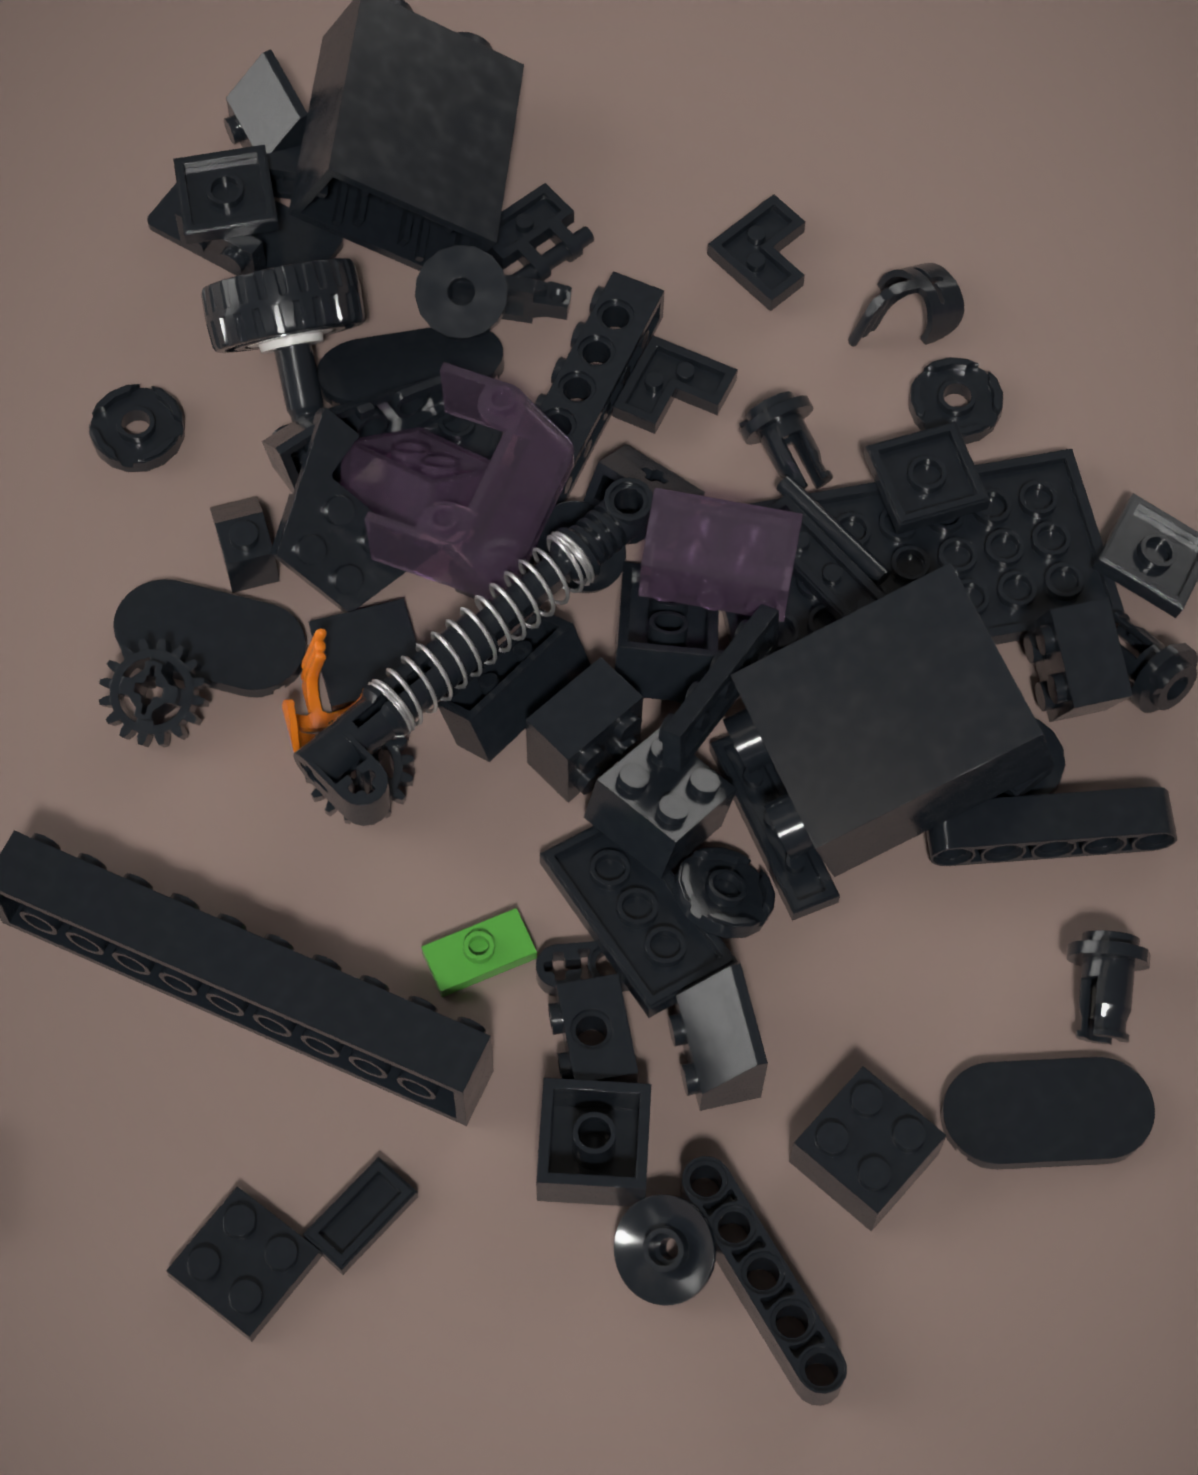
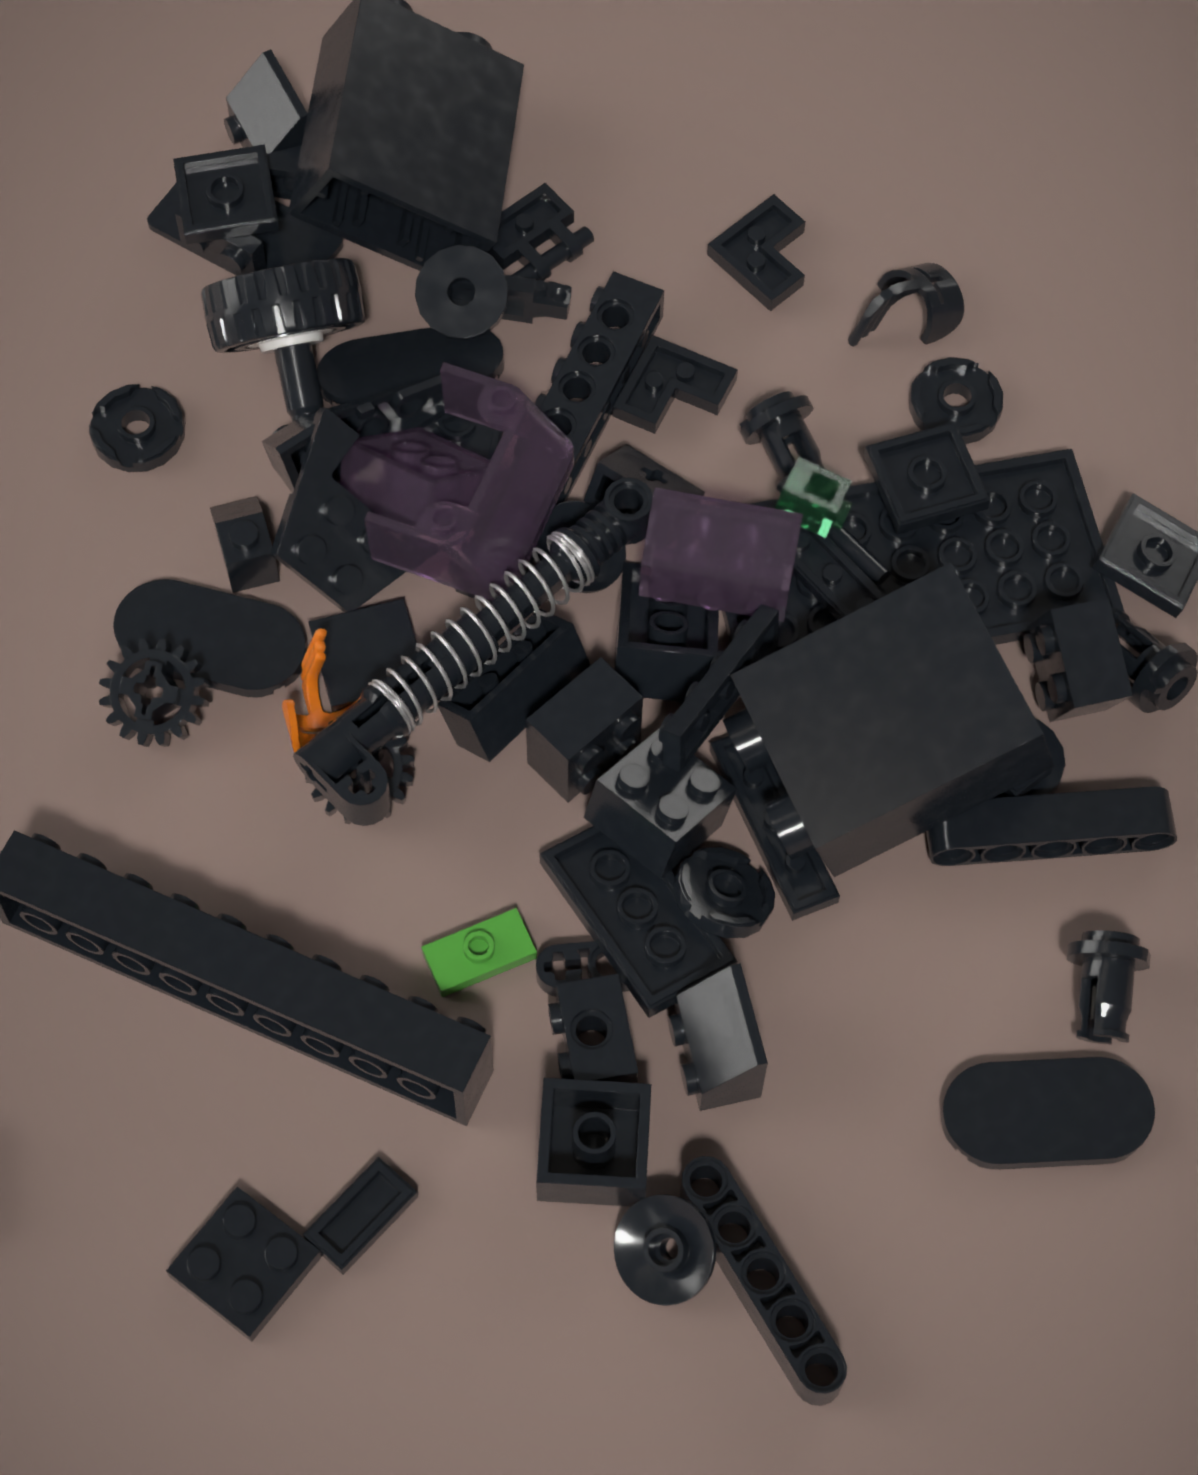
(817, 496): none -> clear green brick
(867, 1148): black brick -> none

